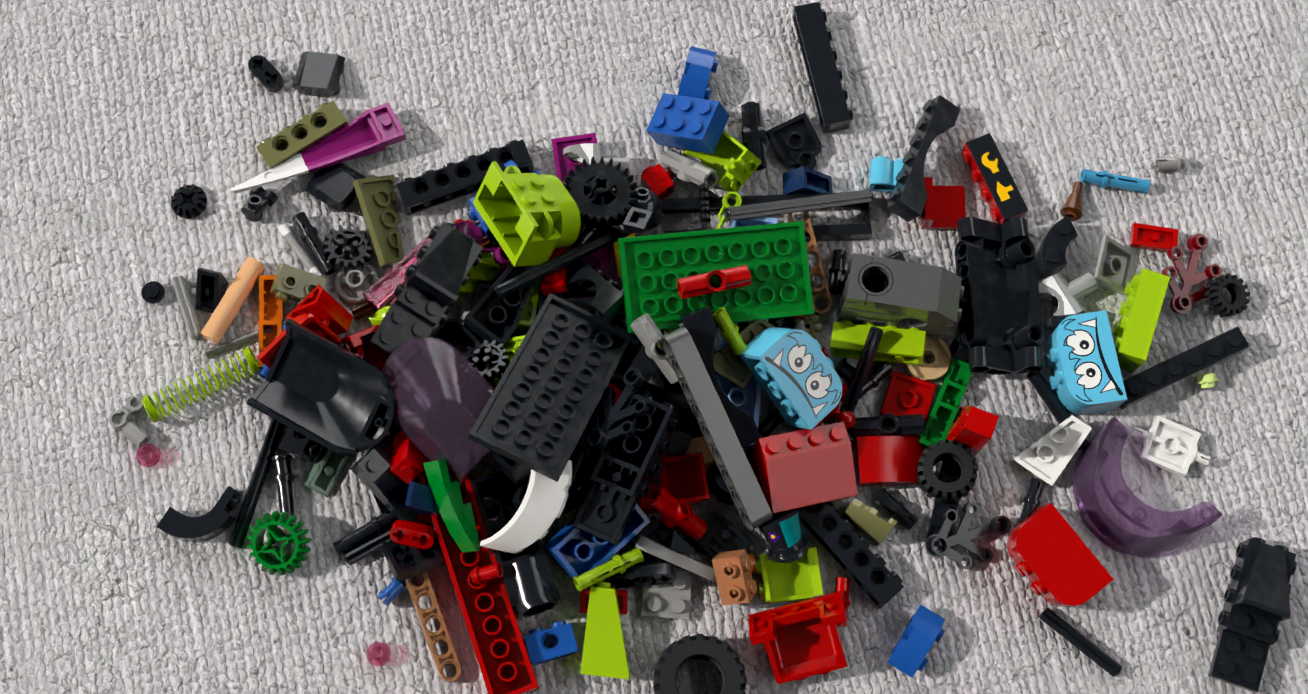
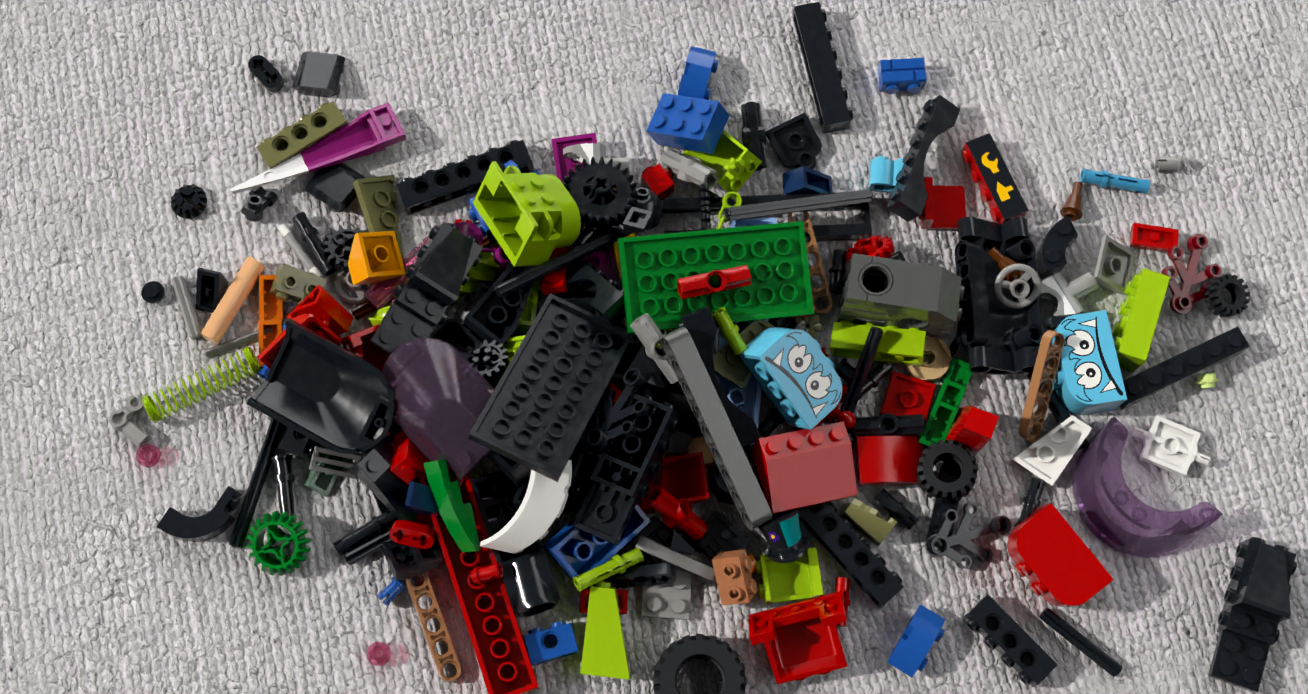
(314, 458): none -> light grey tile
(375, 258): none -> light orange slope
(872, 246): none -> red gear
(901, 75): none -> blue brick
(1004, 262): none -> reddish brown cone
(1023, 292): none -> light grey piece
(1039, 375): none -> medium nougat beam
(1041, 662): none -> black brick

